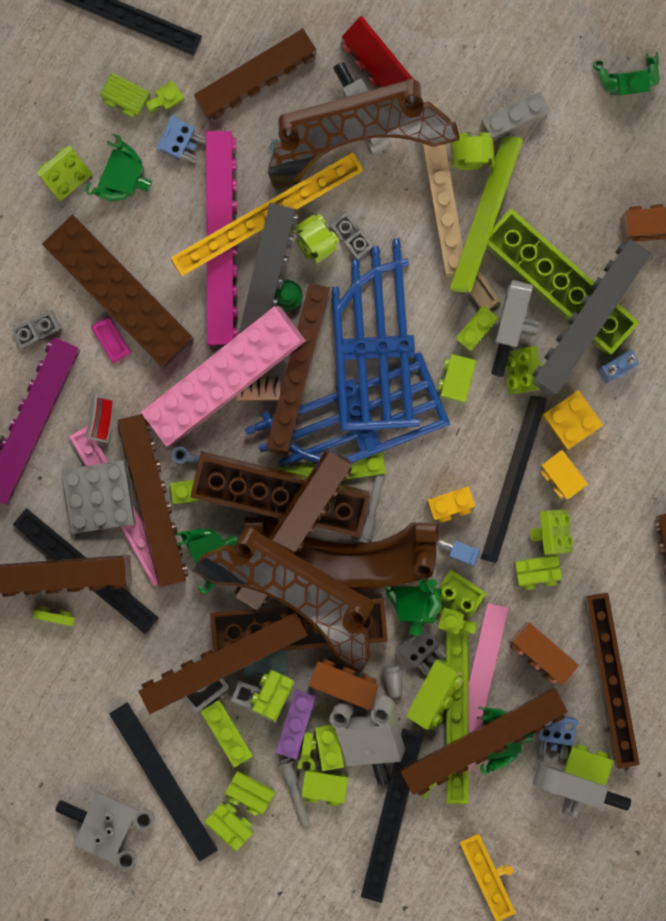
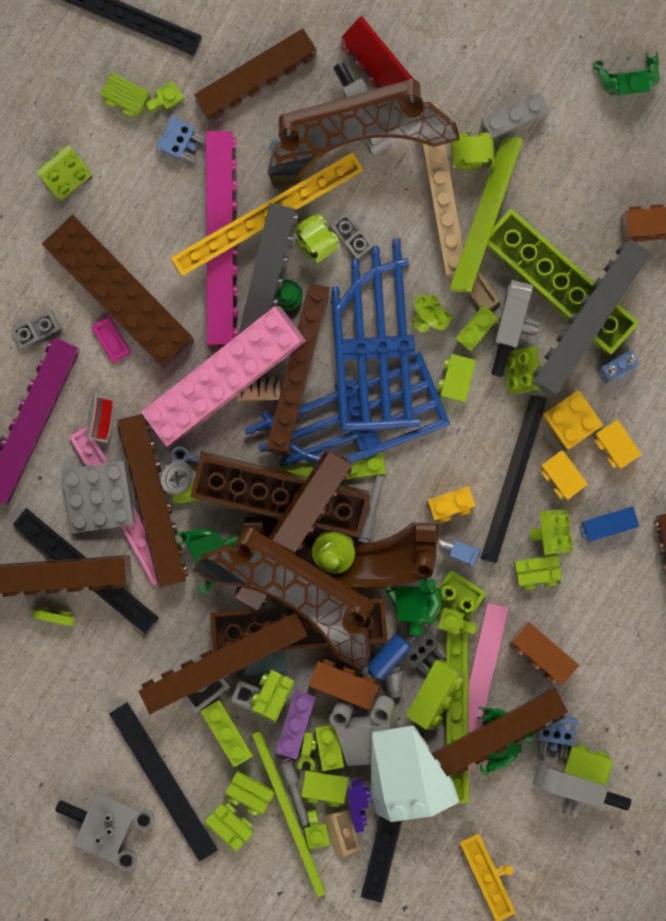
(121, 174): green torso -> none
(182, 481): none -> light grey gear
(289, 813): none -> lime tile
(316, 833): none -> lime plate
(333, 552): none -> lime plate
(342, 833): none -> tan slope
(359, 798): none -> dark purple plate
(388, 657): none -> blue brick
(407, 777): none -> light aqua wedge
(429, 314): none -> lime plate
(609, 524): none -> blue brick
(611, 680): reddish brown brick -> none
(617, 445): none -> yellow brick

